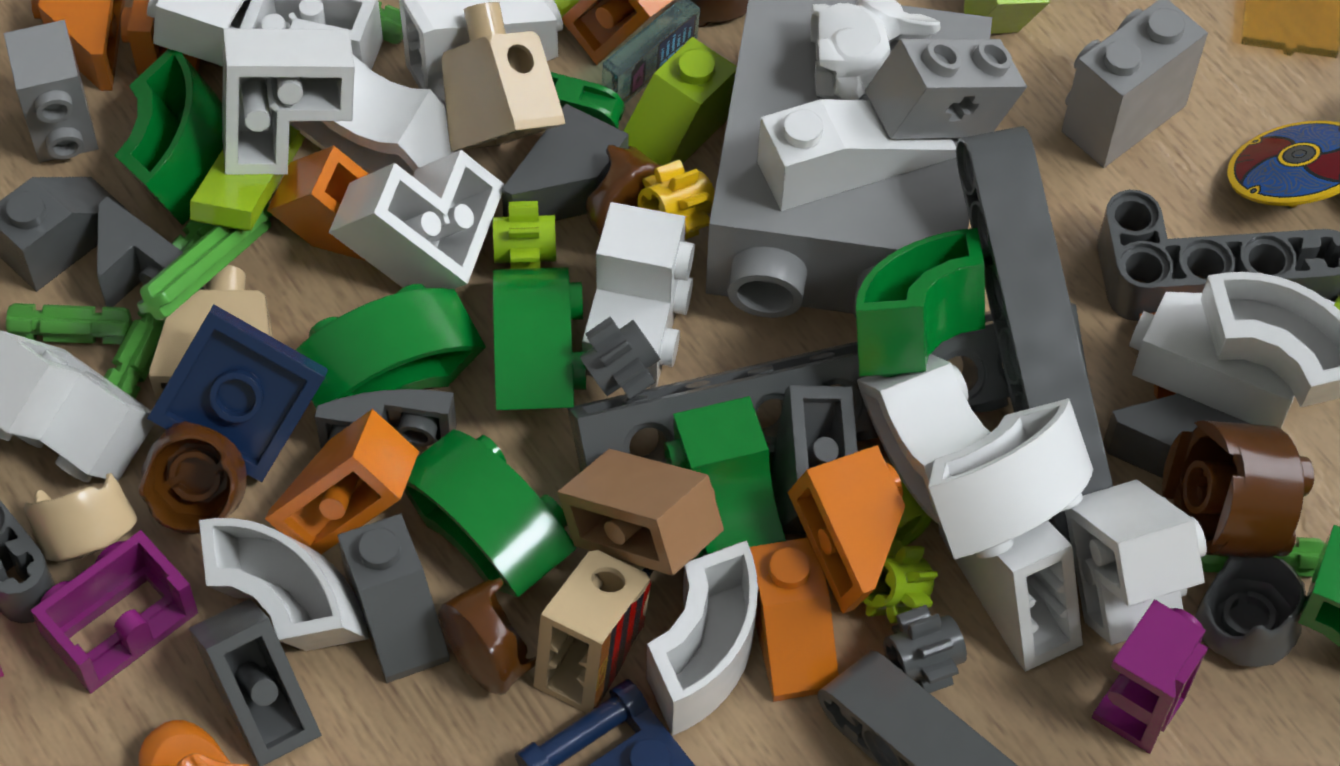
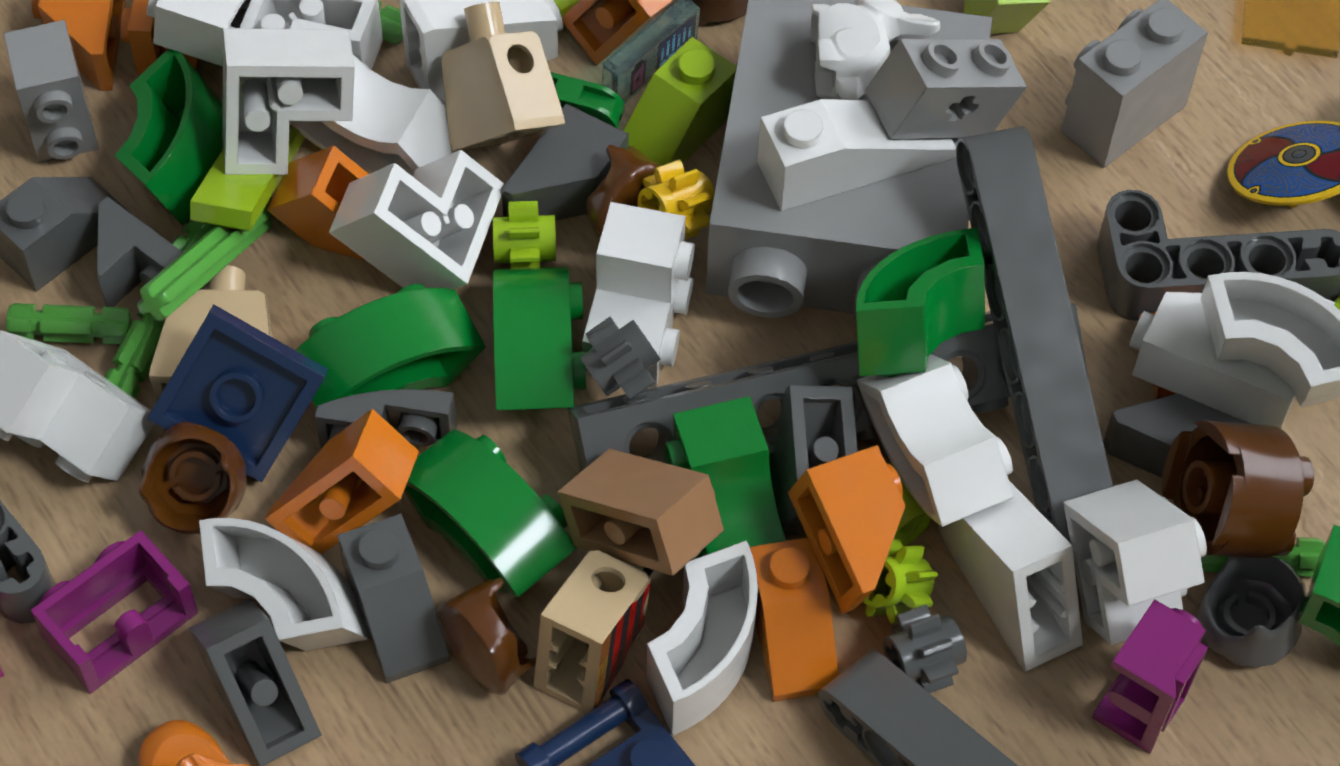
(80, 520): tan hair -> none
(1010, 480): white brick -> none

